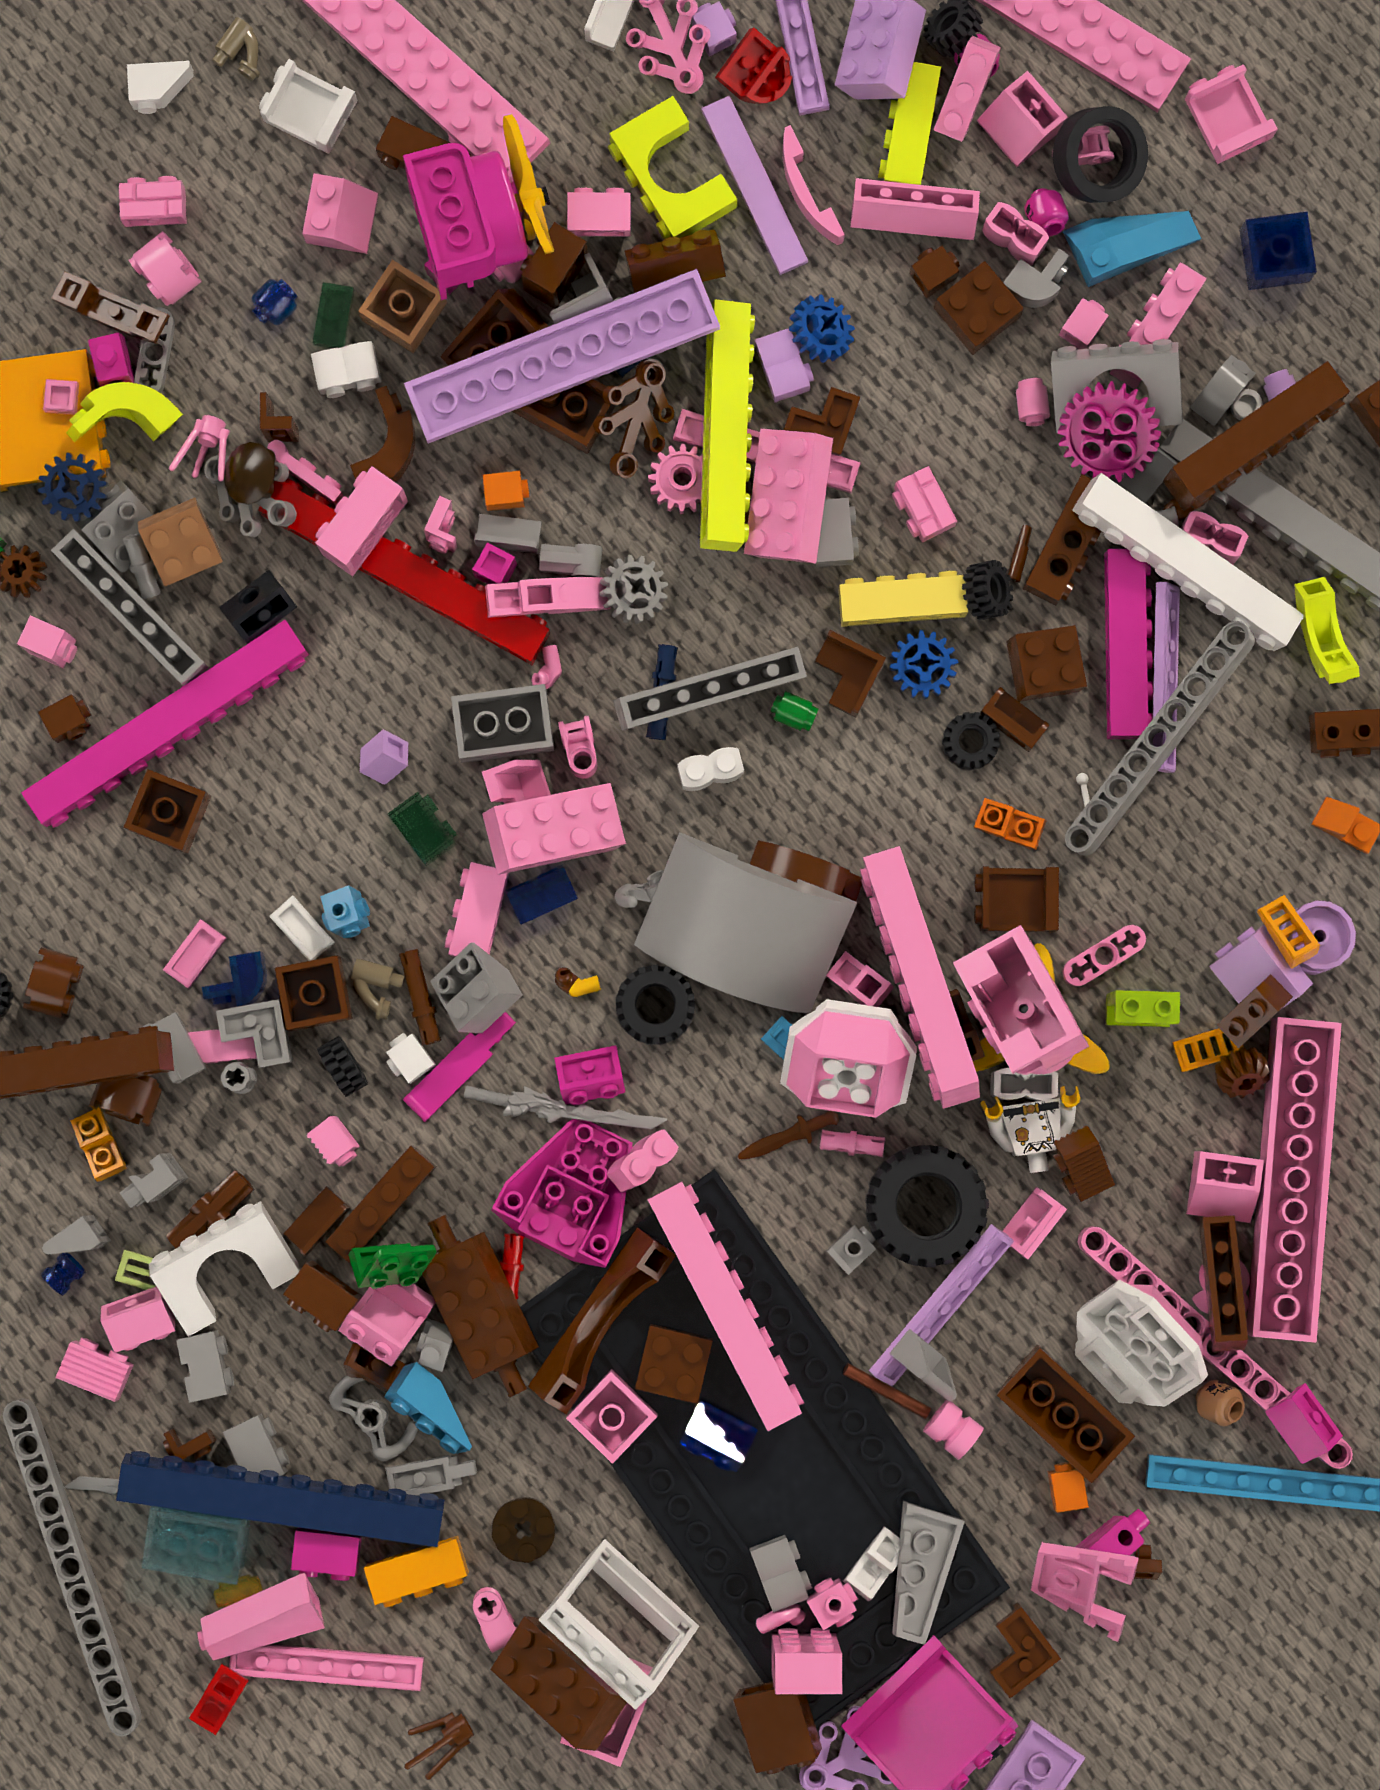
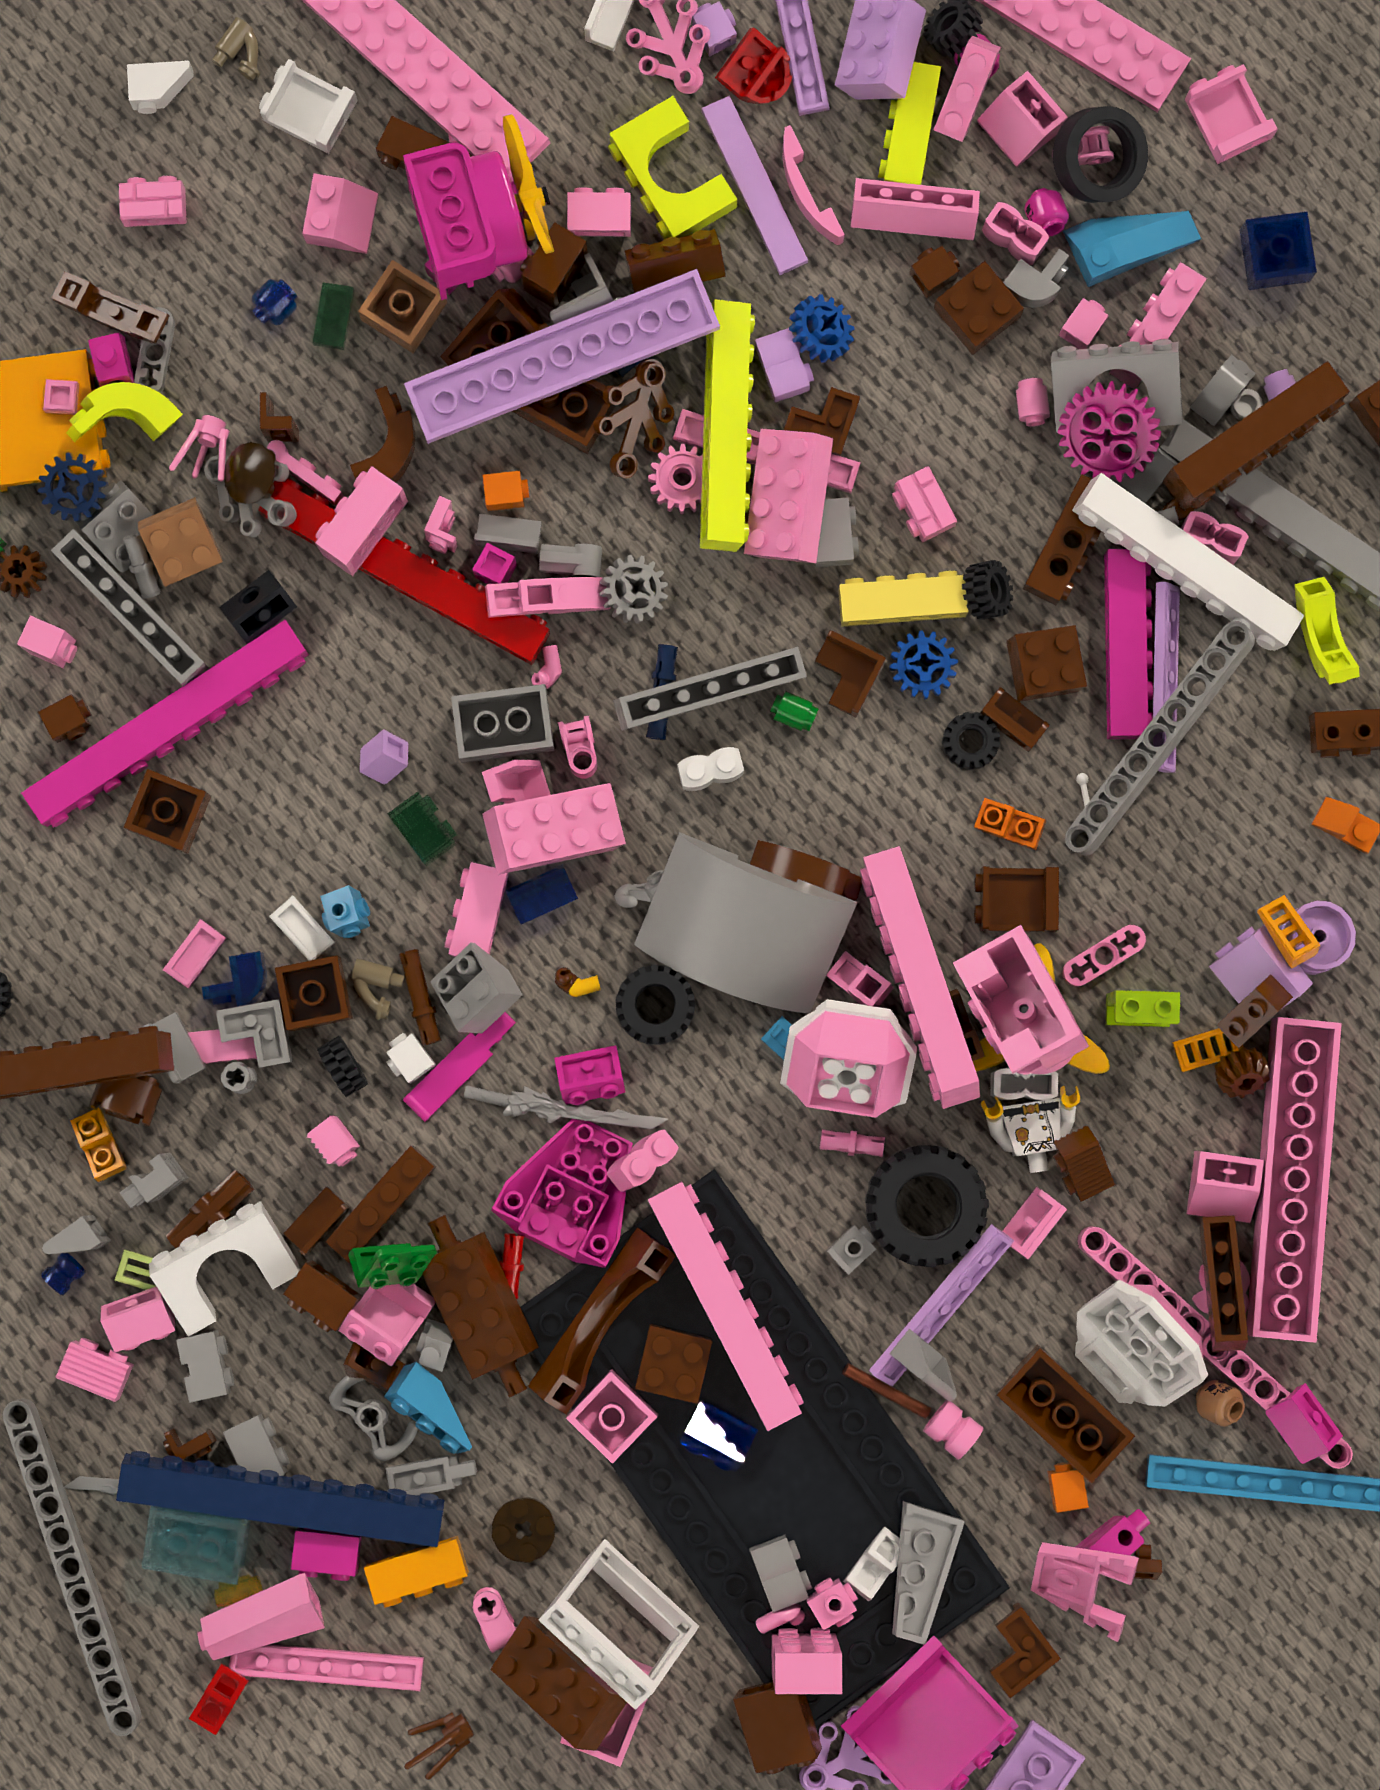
(52, 983): reddish brown brick -> none
(165, 269): bright pink brick -> none
(346, 369): white brick -> none
(800, 1130): reddish brown sword -> none
(1020, 554): reddish brown pin -> none

